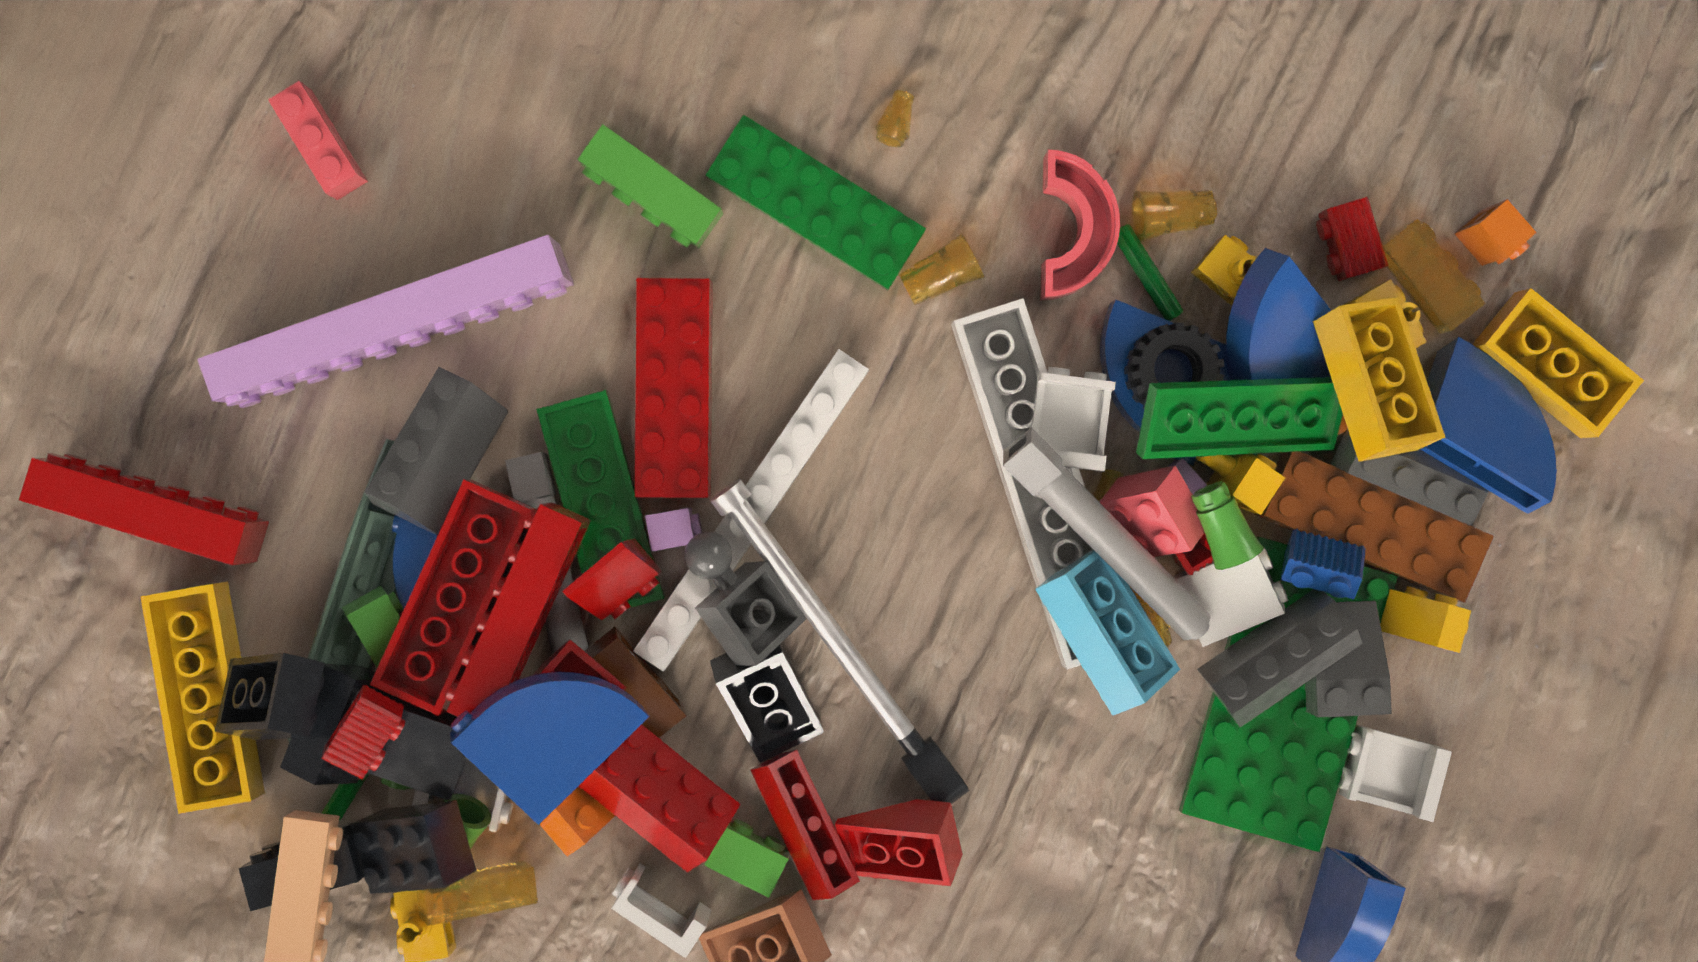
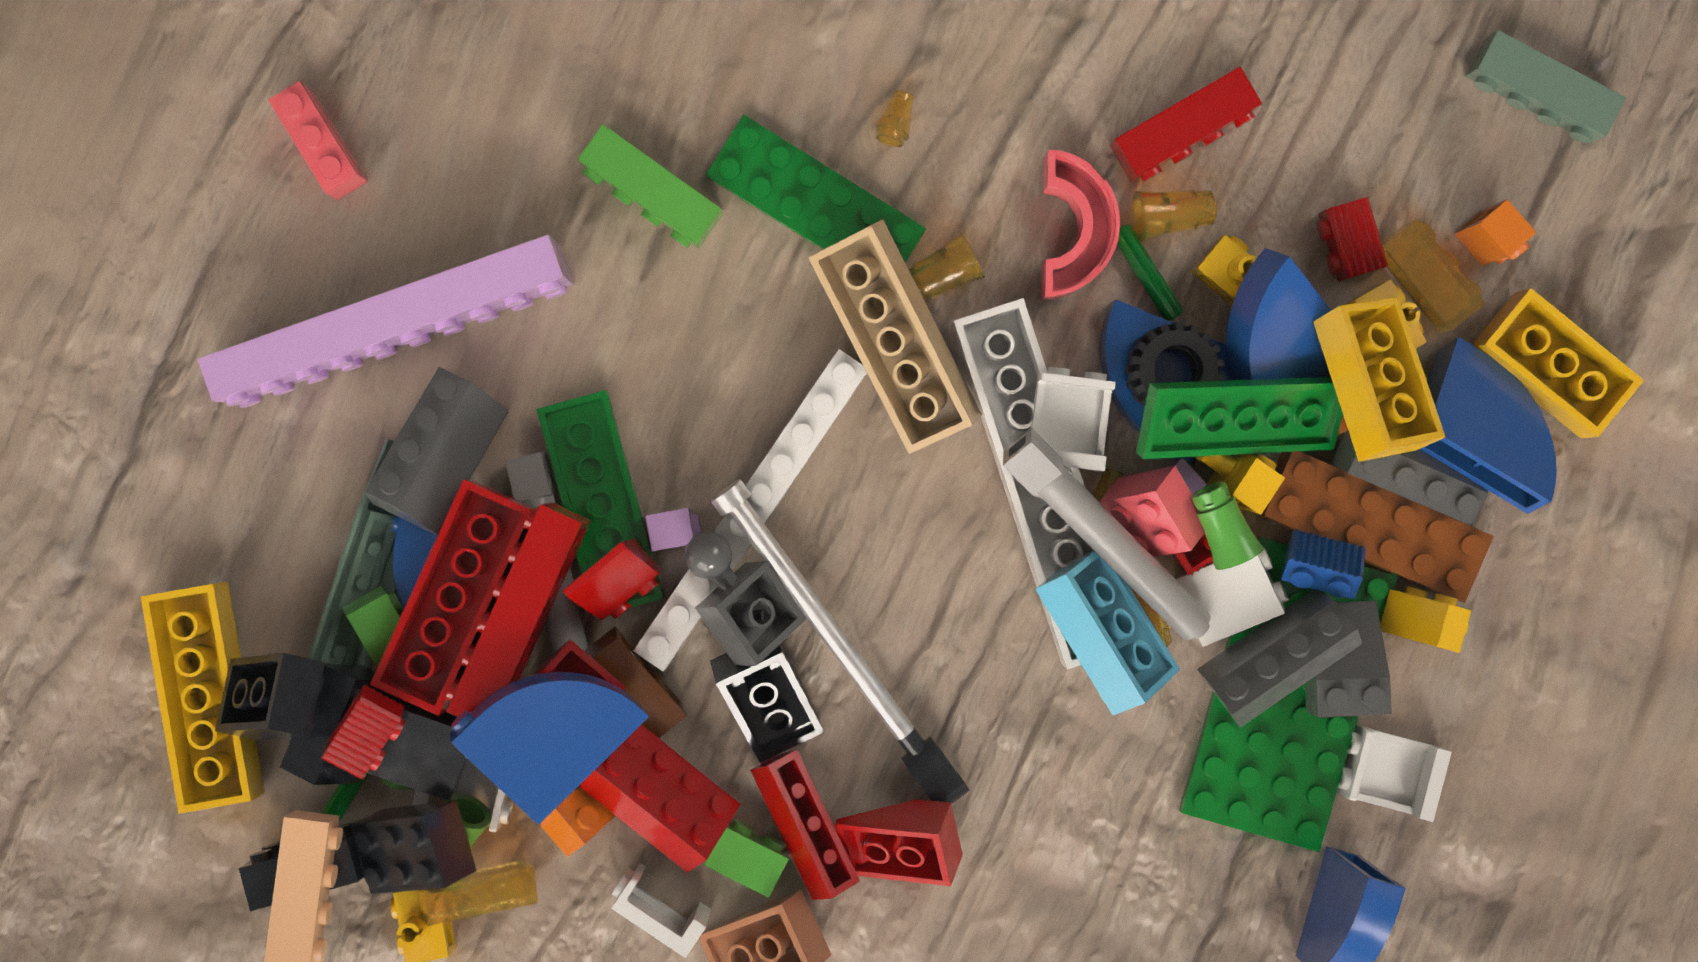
(144, 509): red brick -> none
(673, 387): red brick -> none
(895, 337): none -> tan brick
(1185, 125): none -> red brick
(1545, 87): none -> sand green brick

